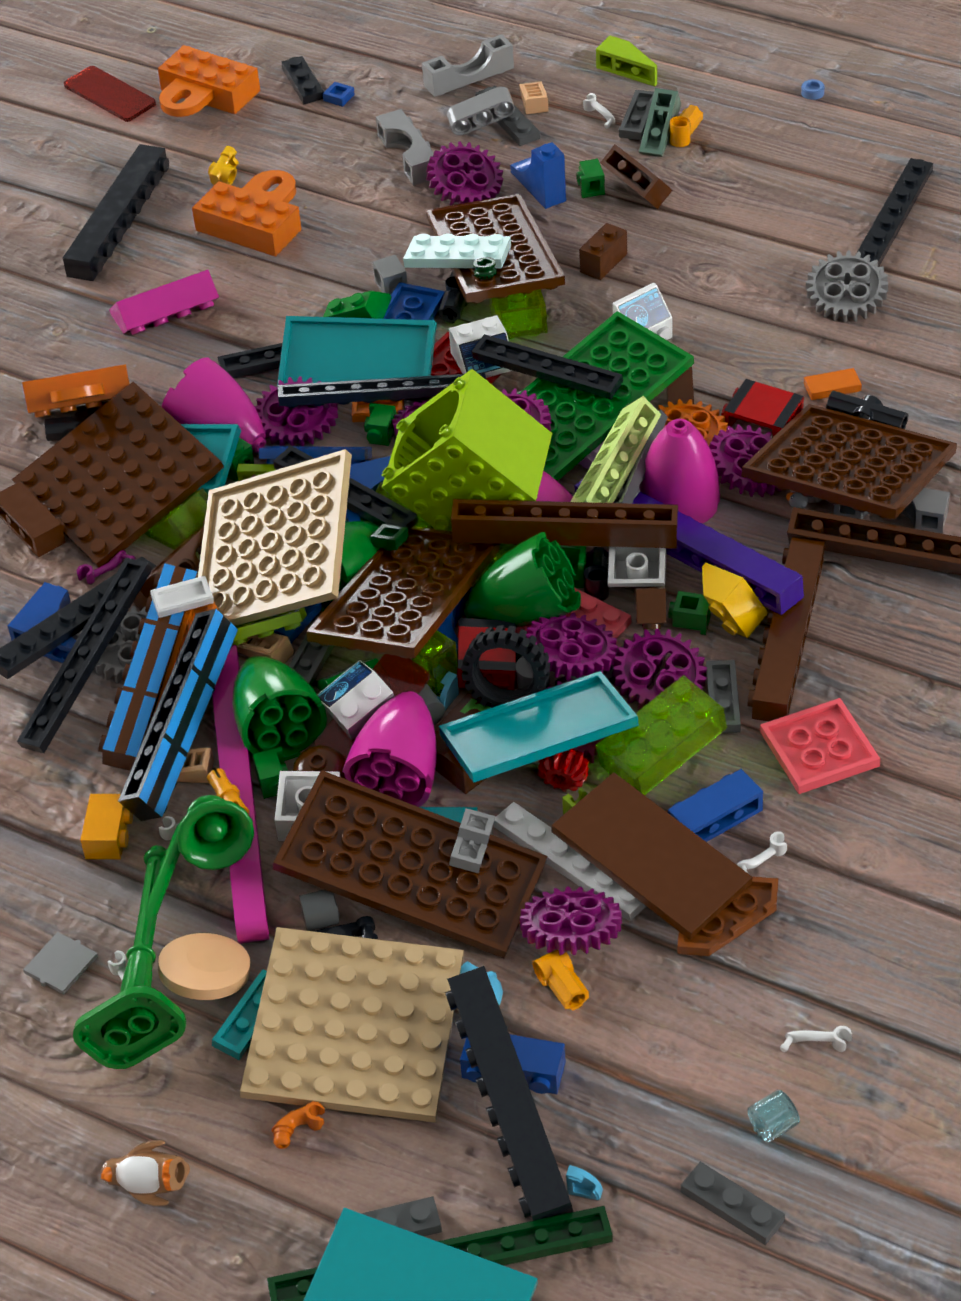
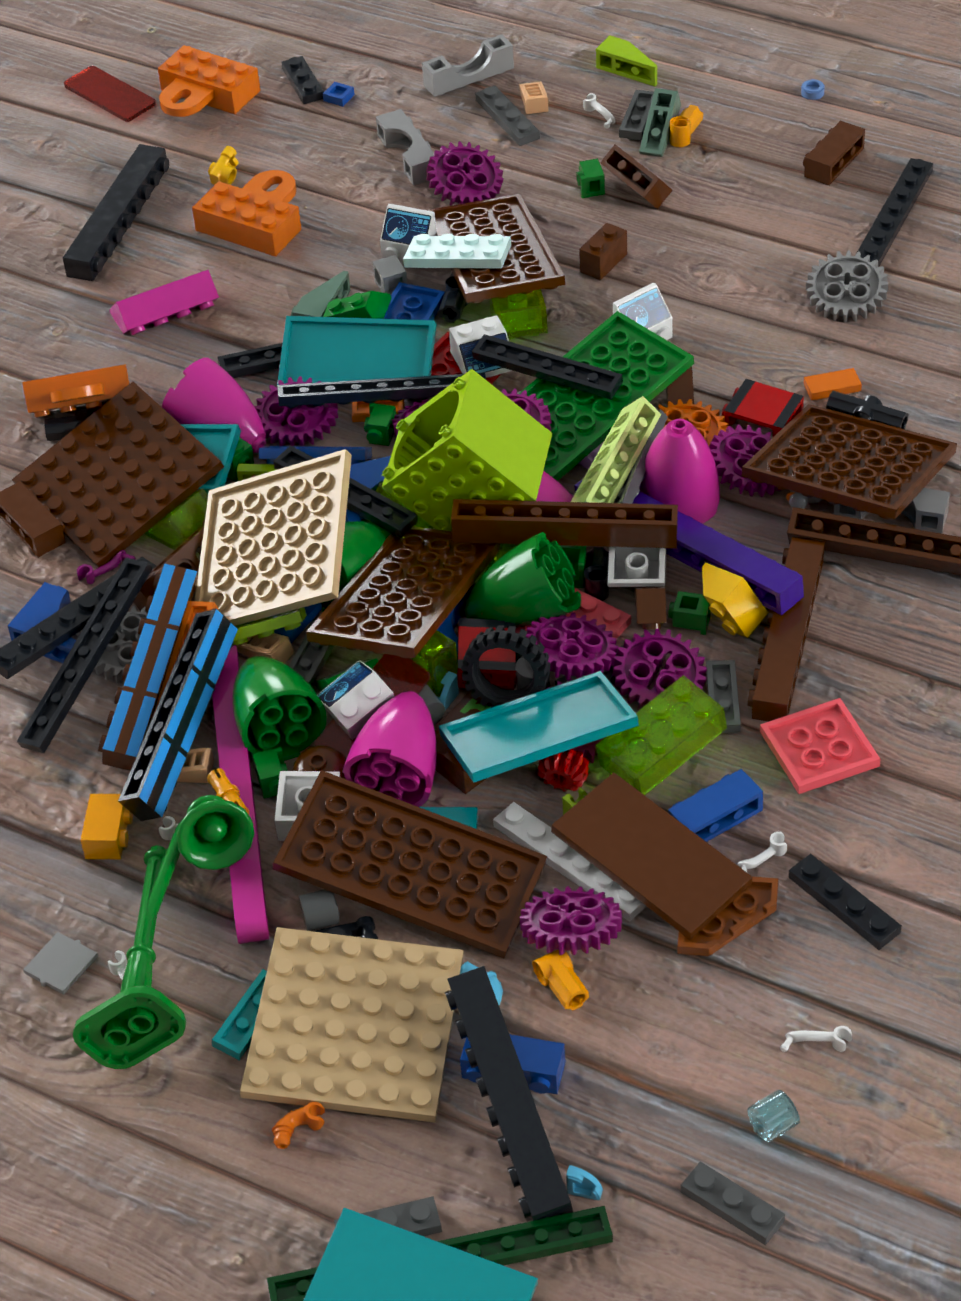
(147, 1172): animal -> none
(182, 596): white tile -> none
(204, 966): light nougat piece -> none
(316, 301): none -> sand green slope
(389, 537): dark green plate -> none
(401, 226): none -> slope
(472, 840): light grey slope -> none
(480, 111): light grey beam -> none
(484, 267): dark green bush -> none
(543, 174): blue arch -> none
(834, 152): none -> reddish brown brick
(845, 901): none -> black plate

